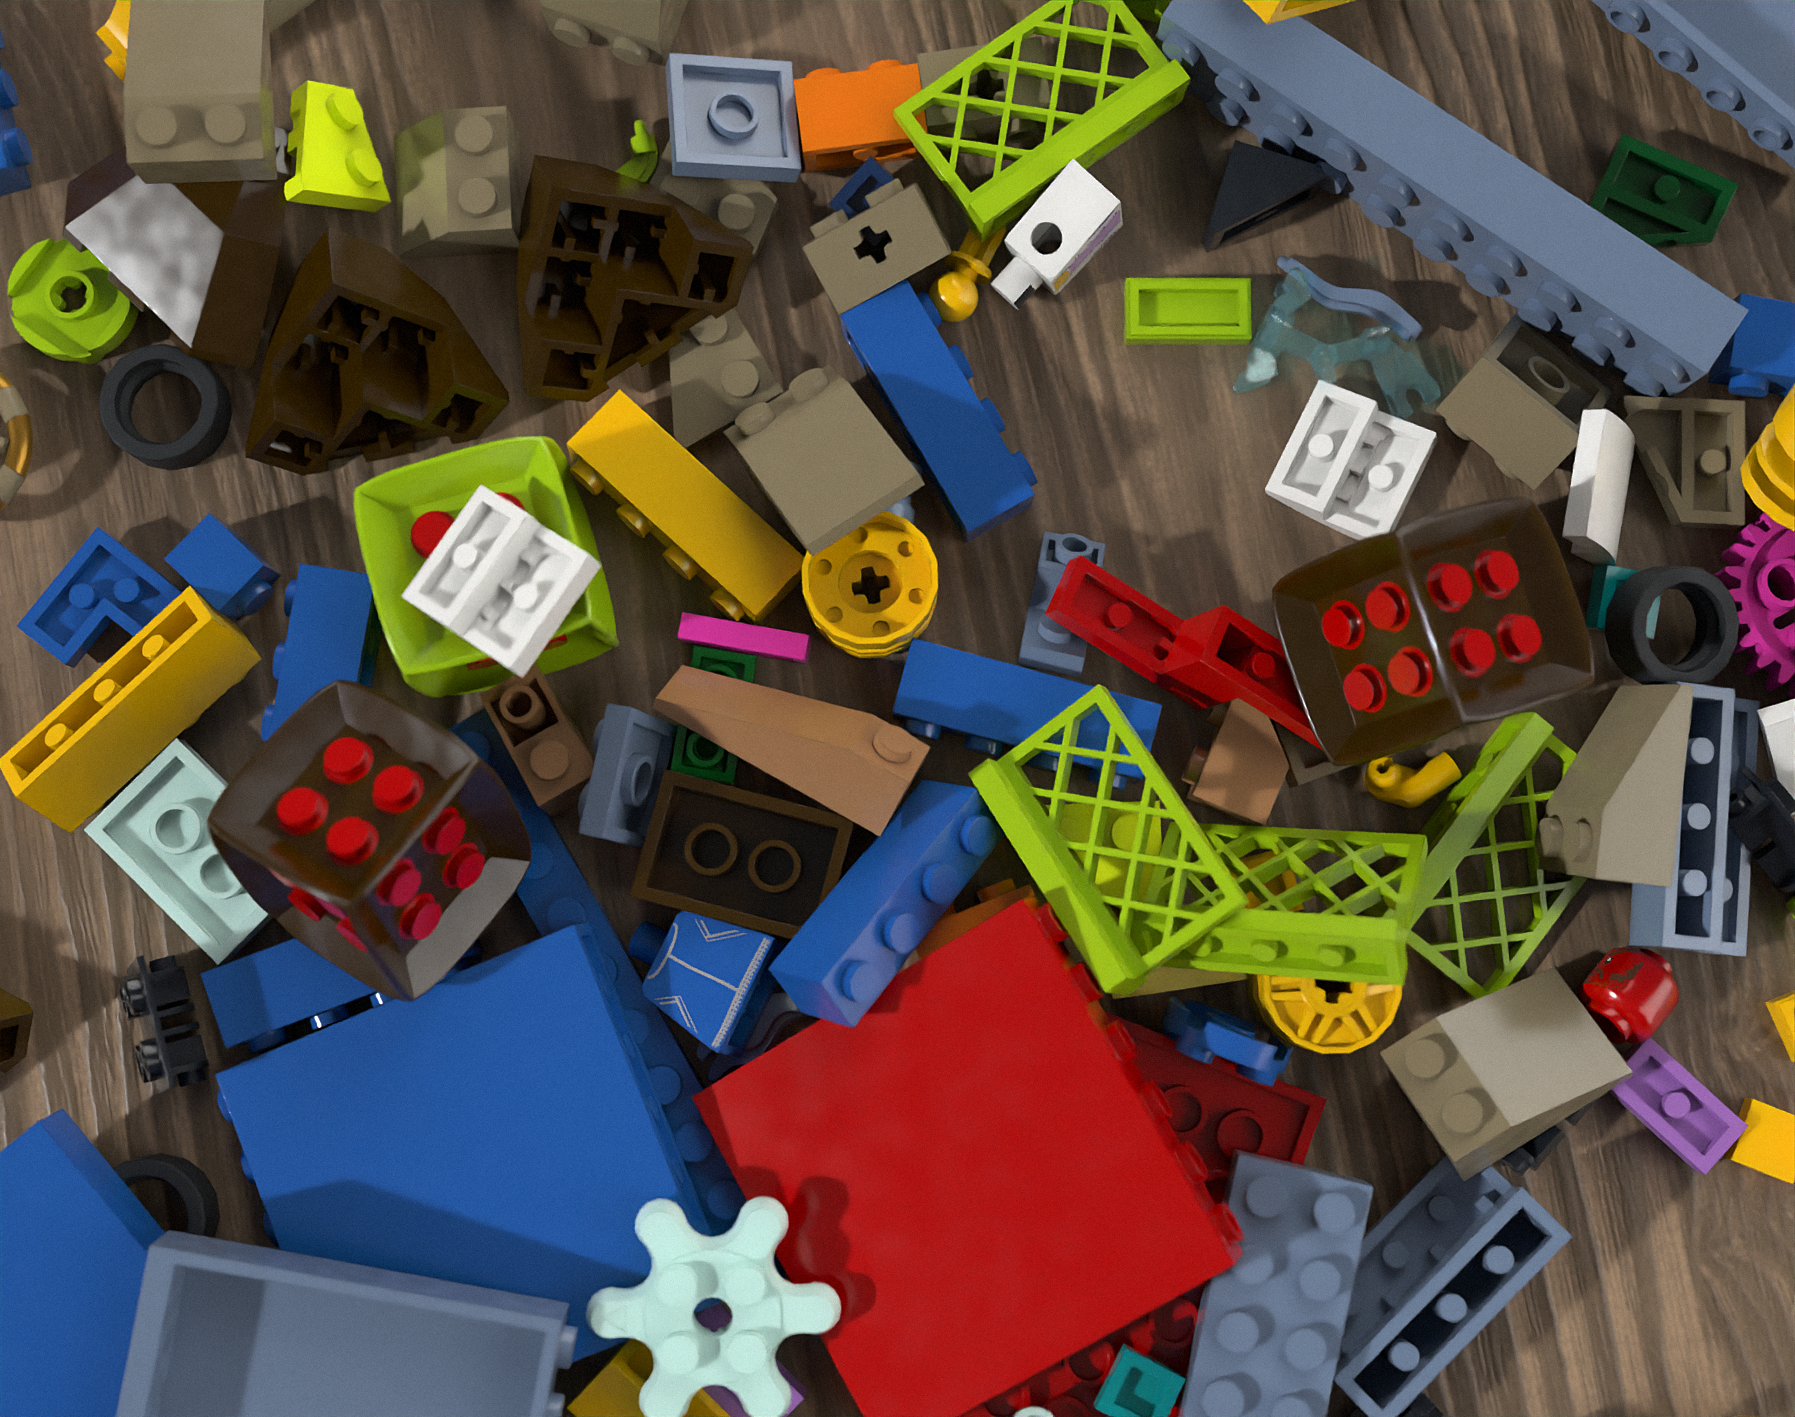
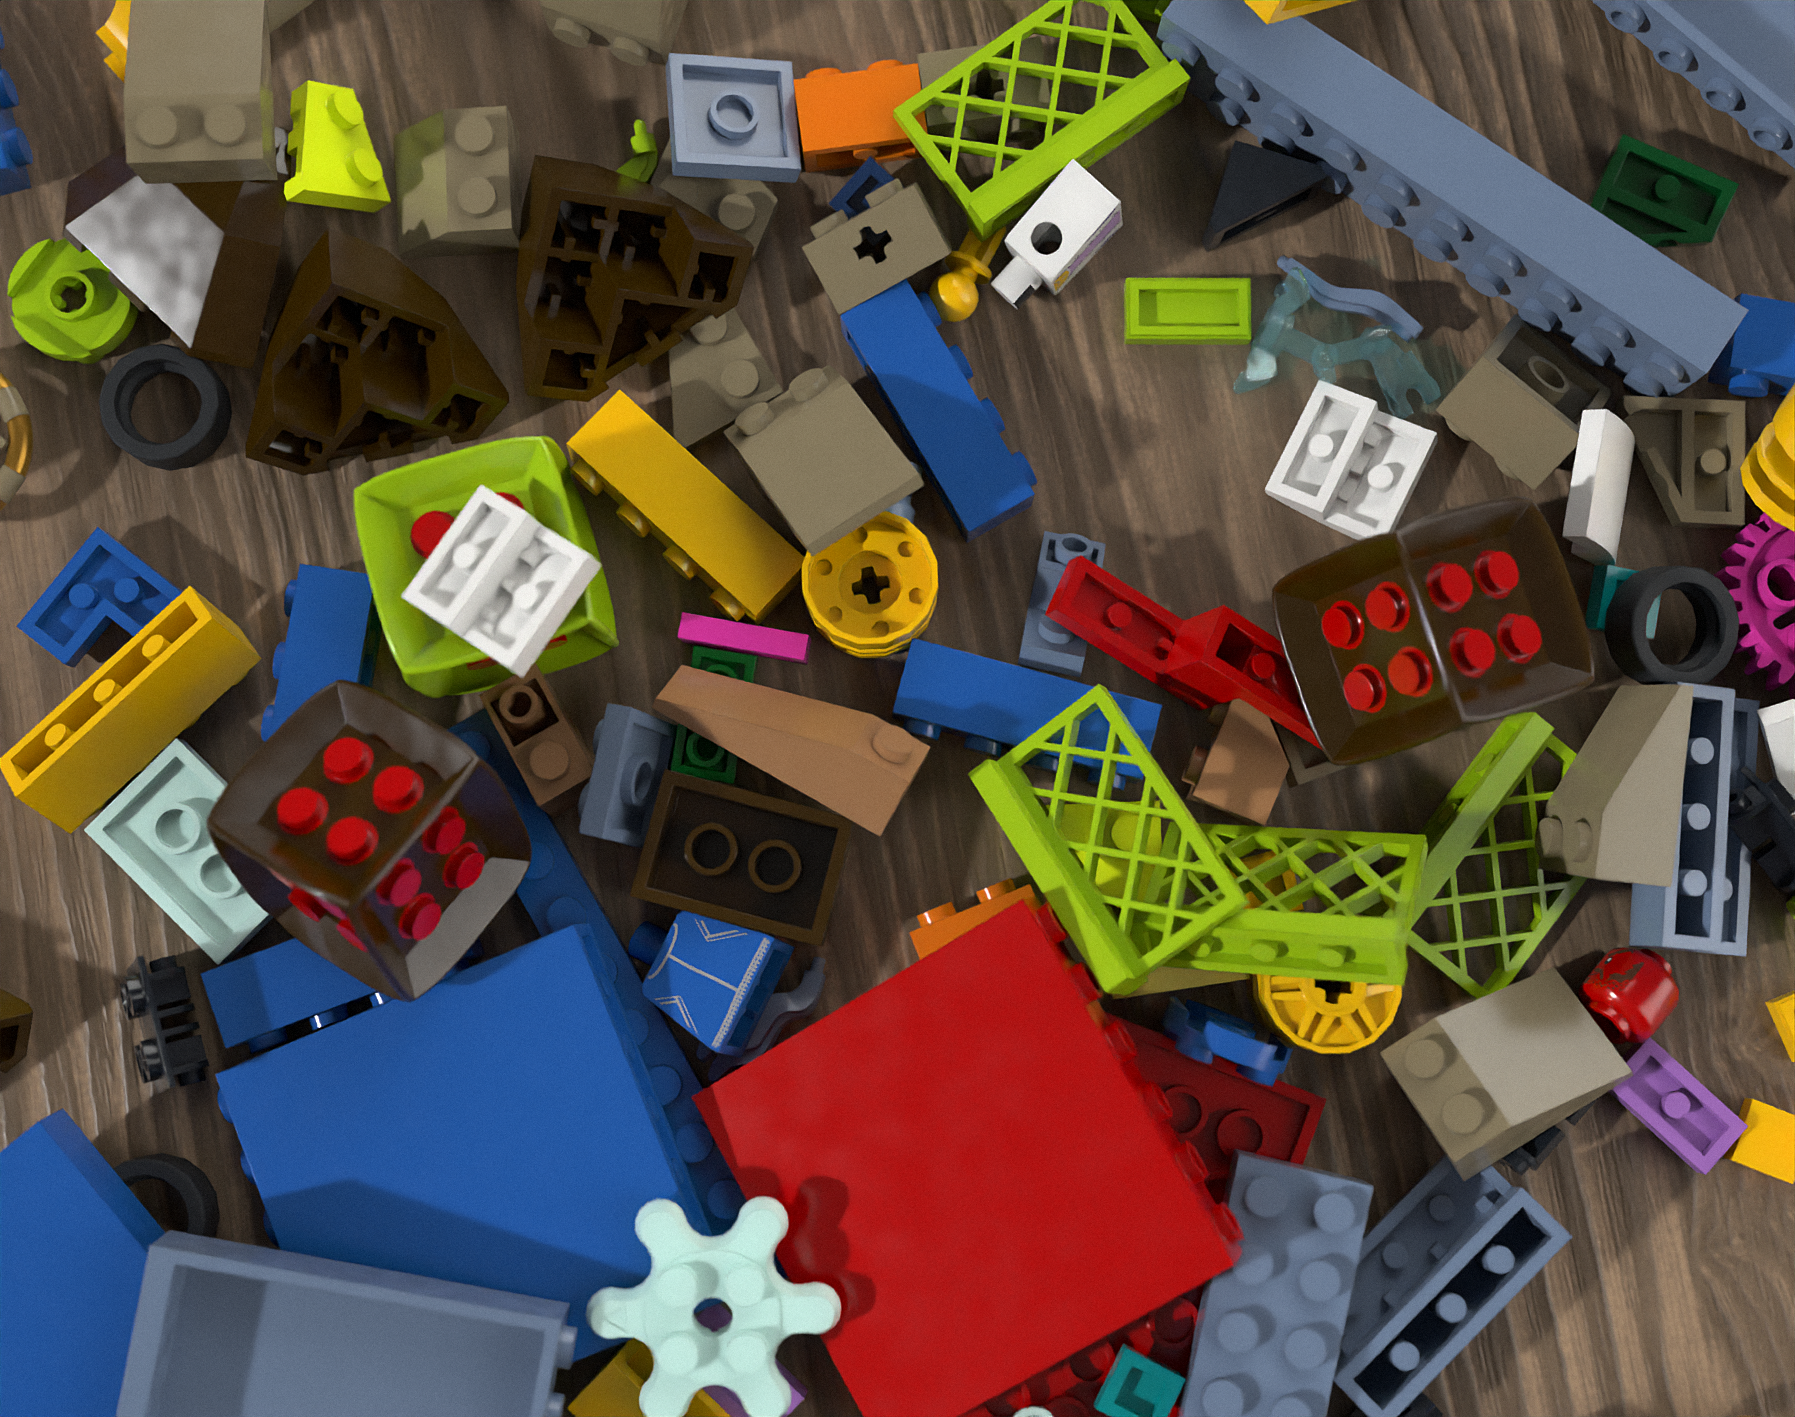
(224, 568): blue brick -> none
(887, 902): blue brick -> none
(1409, 786): yellow arm -> none

